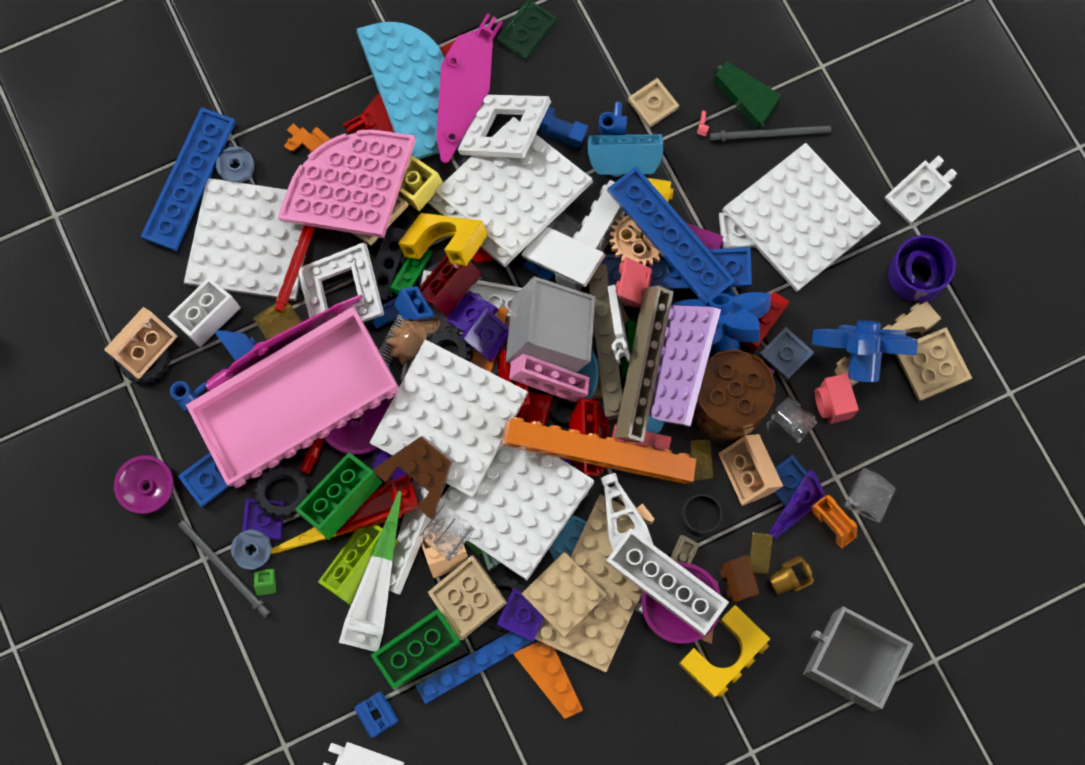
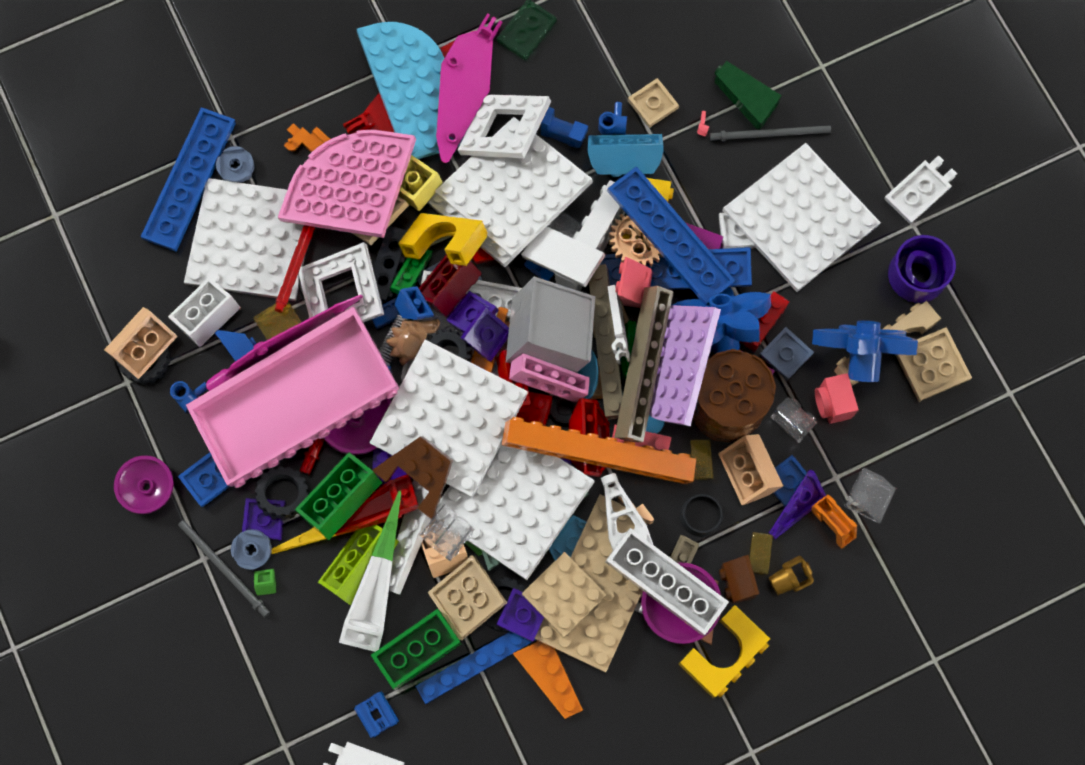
(857, 659): light grey piece -> none

